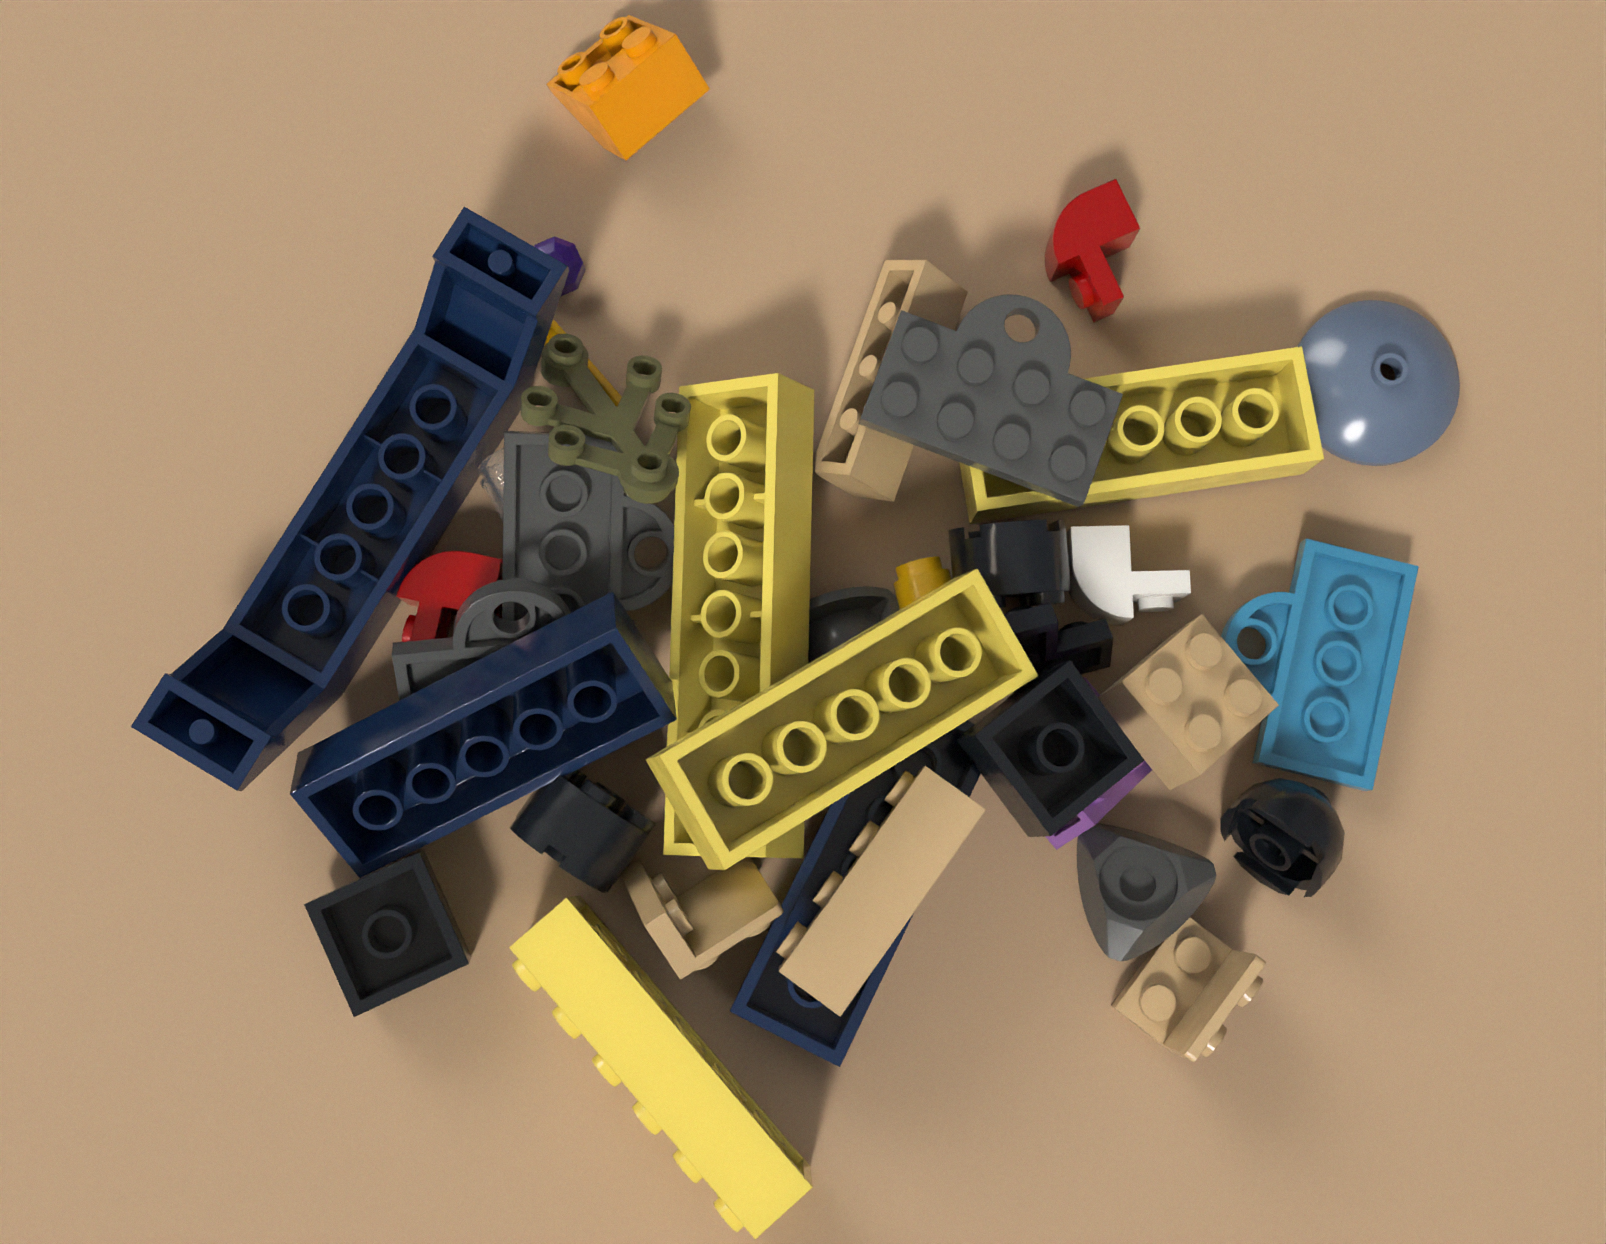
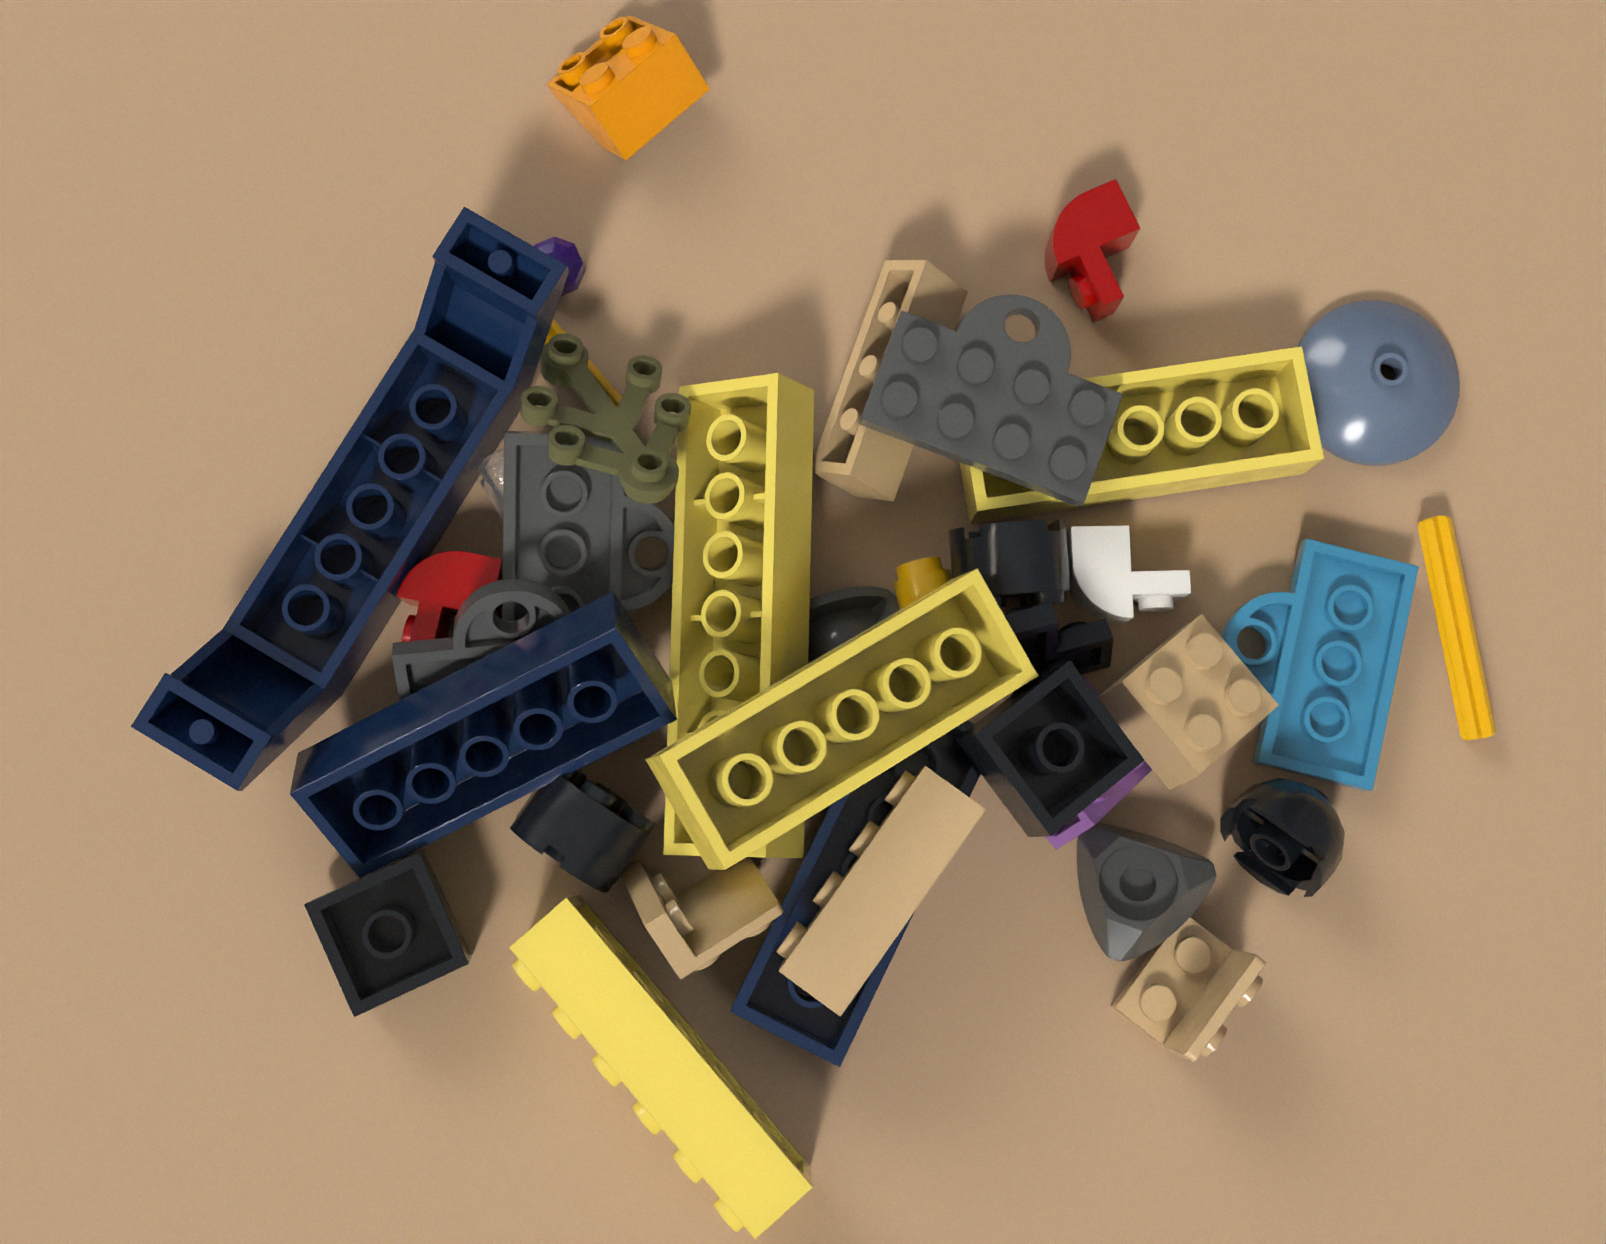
(1456, 628): none -> yellow axle

